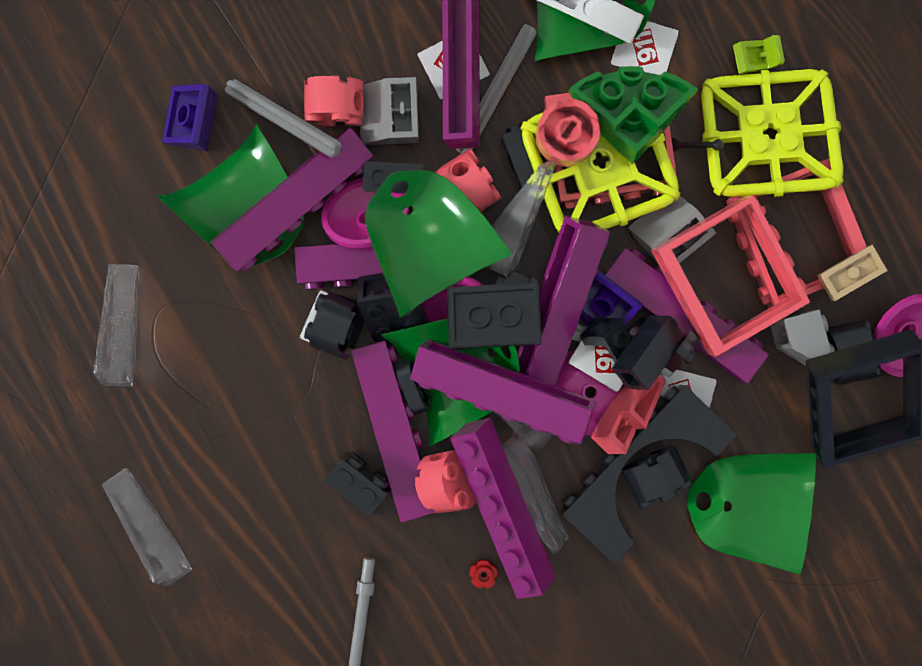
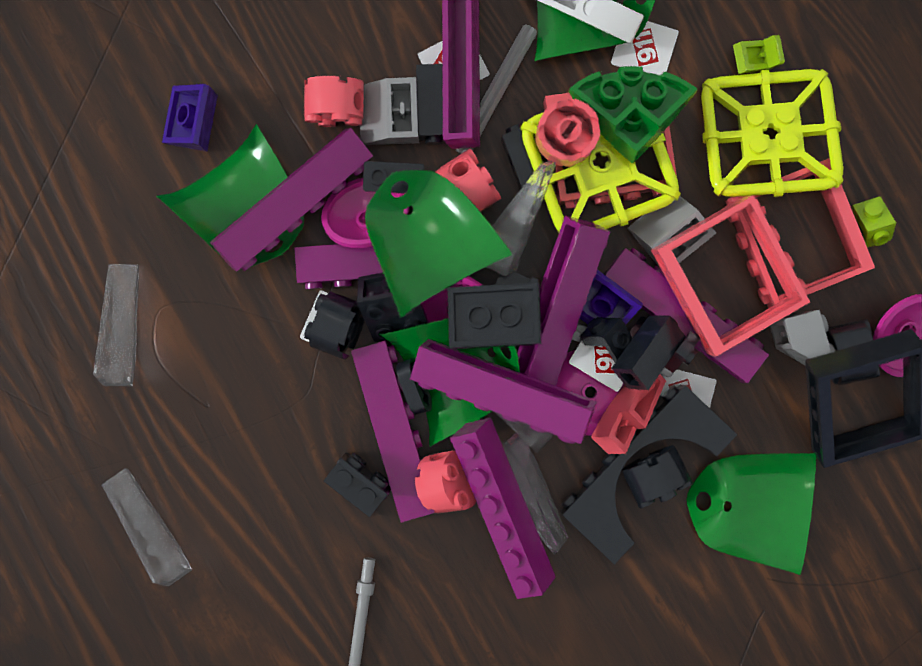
(283, 118): light grey axle -> none
(430, 103): none -> black brick
(483, 566): red plate -> none
(716, 144): black hinge -> none
(852, 273): tan plate -> none
(874, 221): none -> lime bracket

